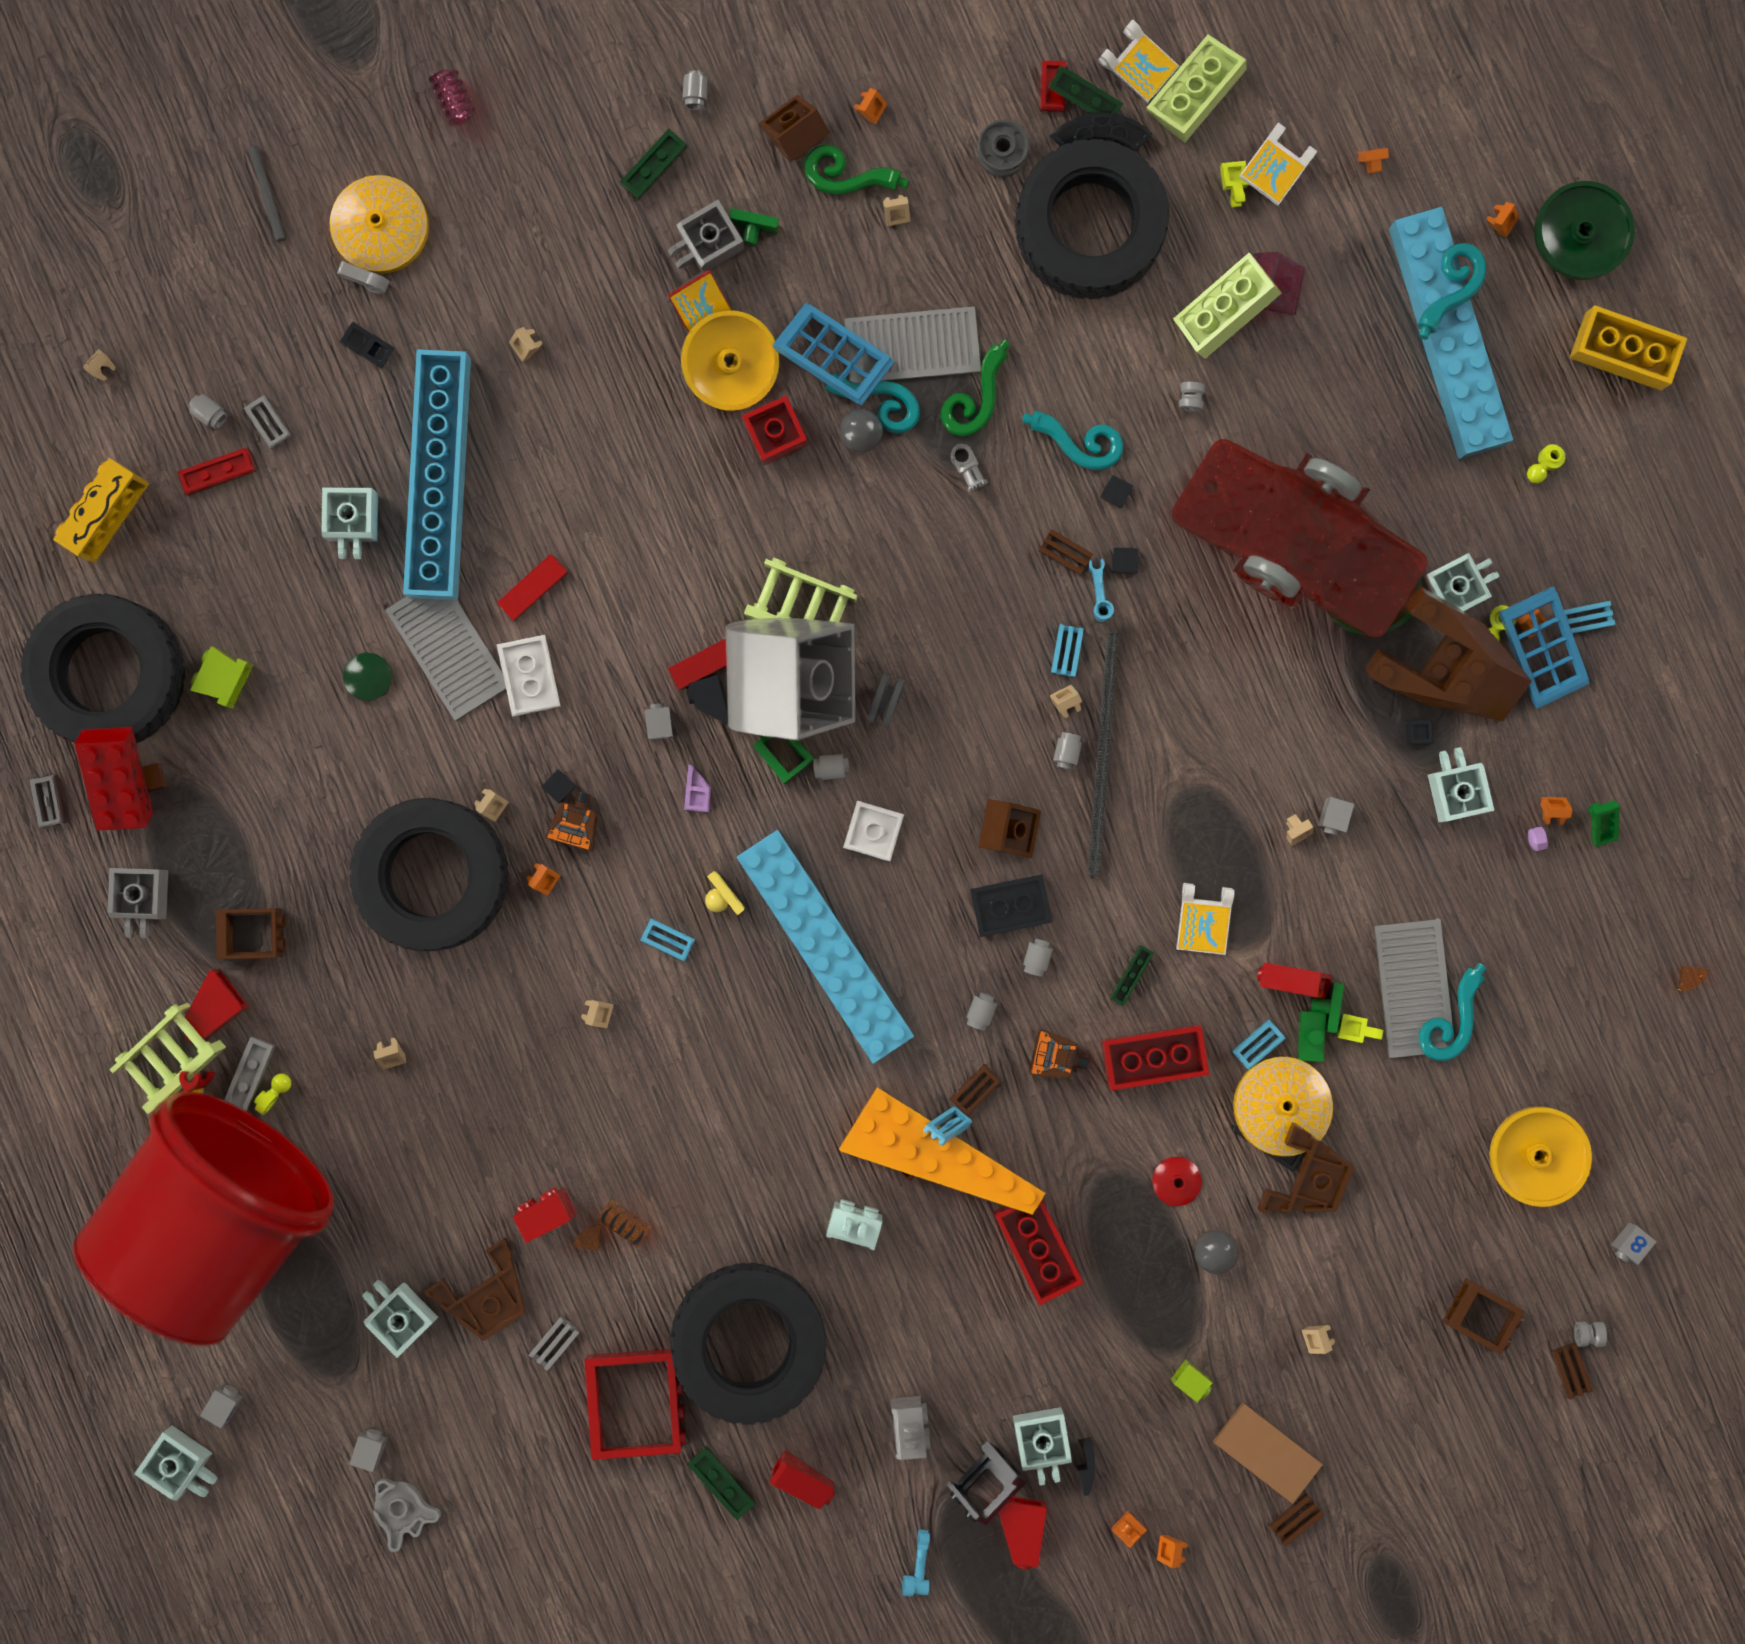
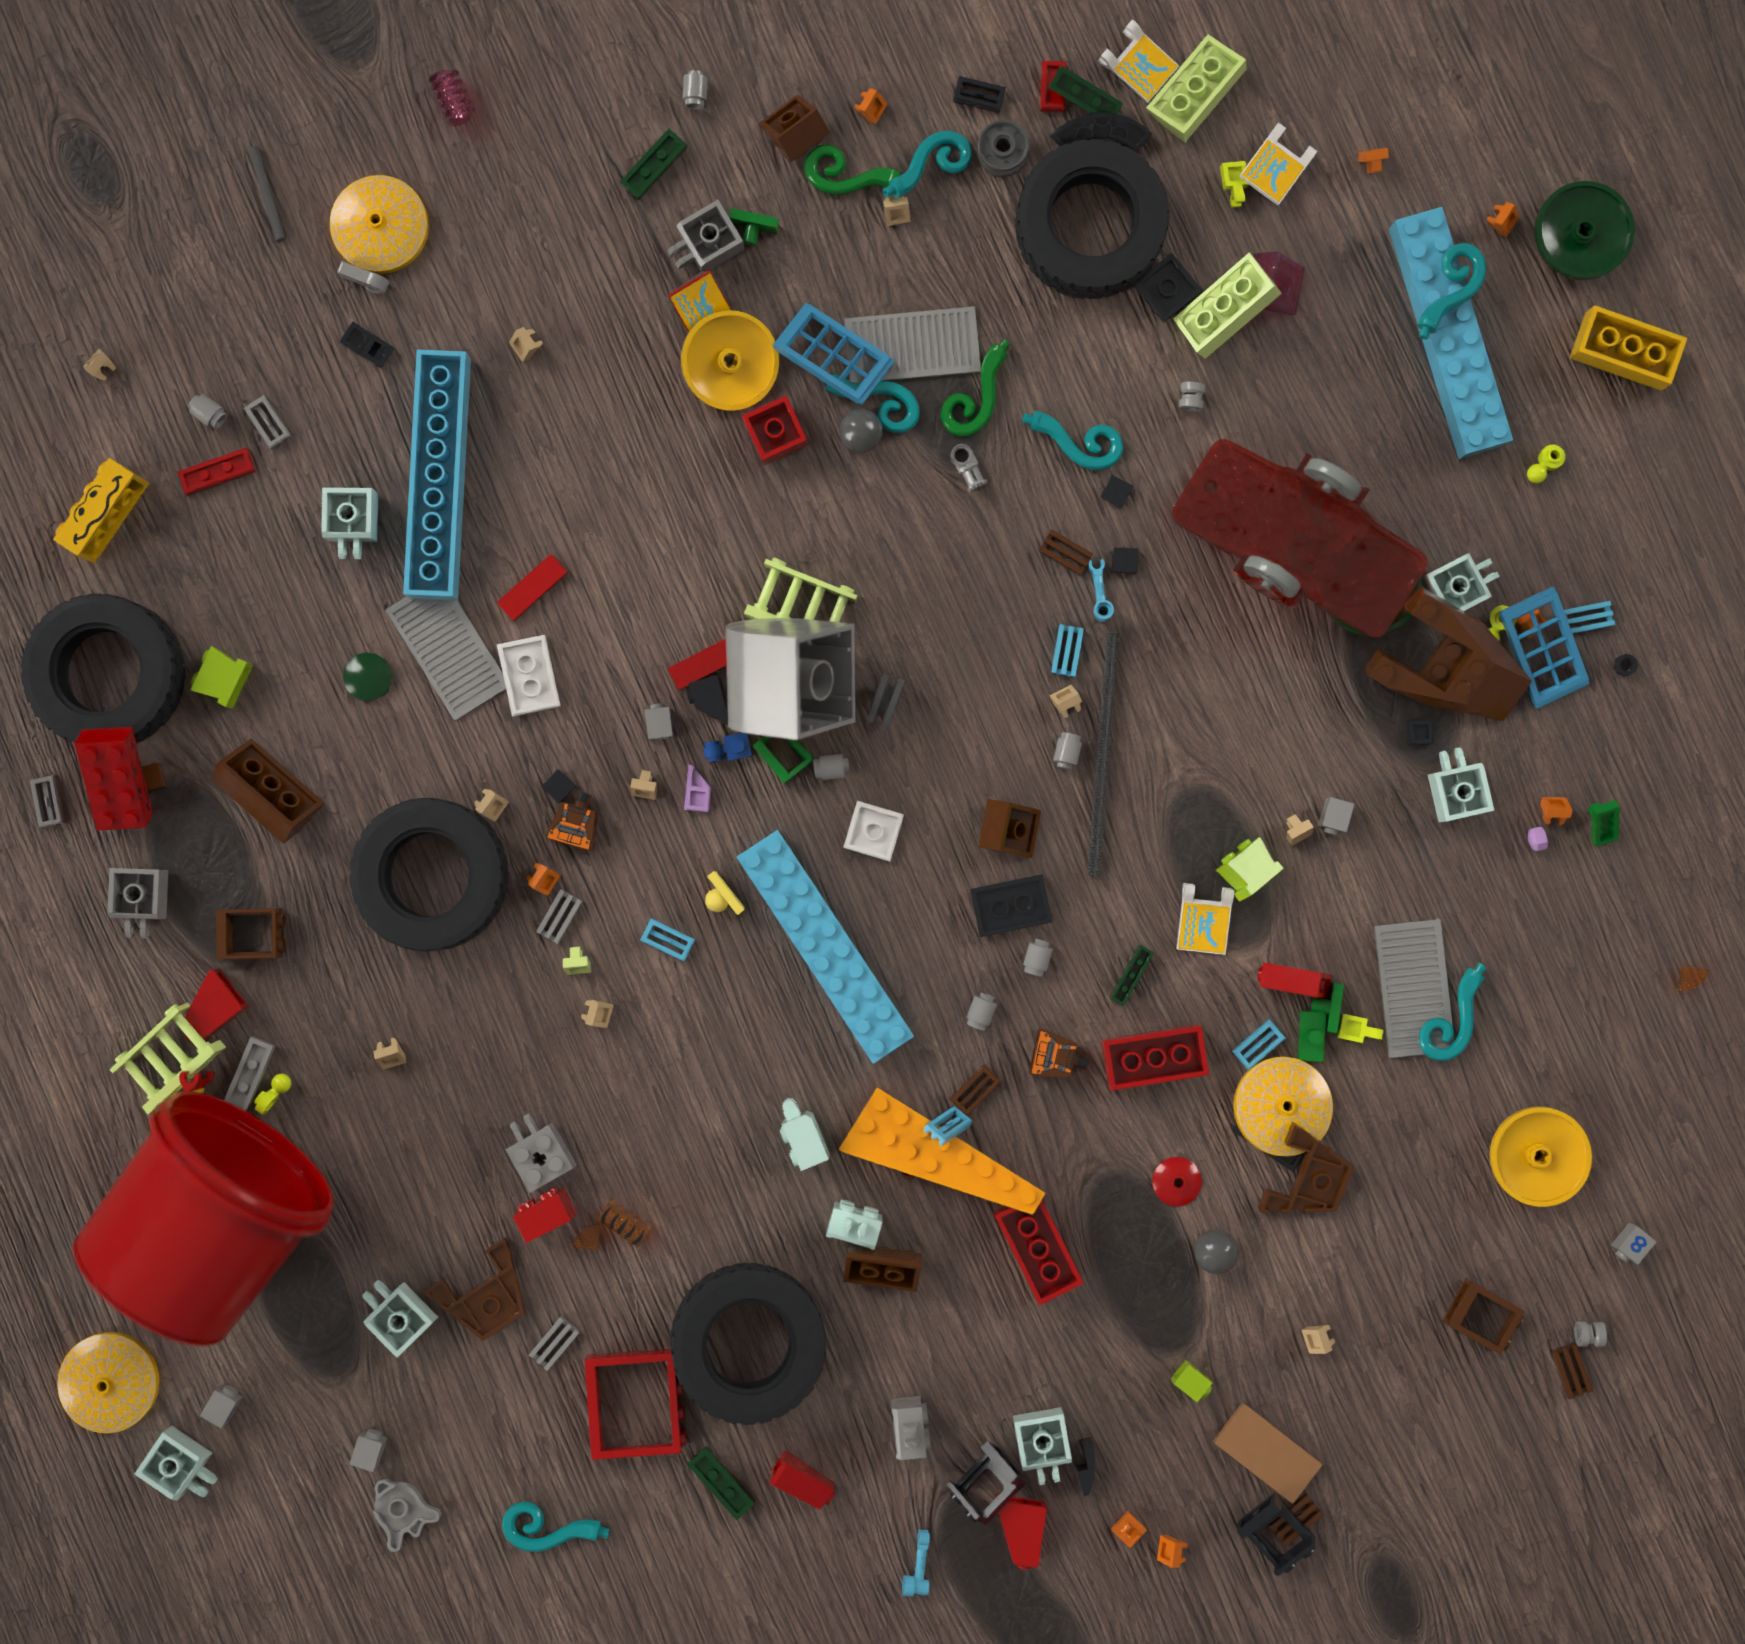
(129, 1377): none -> yellow dish
(266, 790): none -> reddish brown slope
(543, 1141): none -> light grey hinge
(569, 898): none -> light grey tile
(576, 963): none -> yellowish green tile
(582, 1528): none -> teal plant
(644, 786): none -> tan tile
(735, 747): none -> blue plate
(803, 1135): none -> light aqua hinge
(883, 1267): none -> reddish brown slope
(906, 182): none -> teal plant
(977, 94): none -> black tile
(1167, 287): none -> black plate
(1248, 868): none -> lime hips
(1263, 1515): none -> black window
(1633, 665): none -> black axle

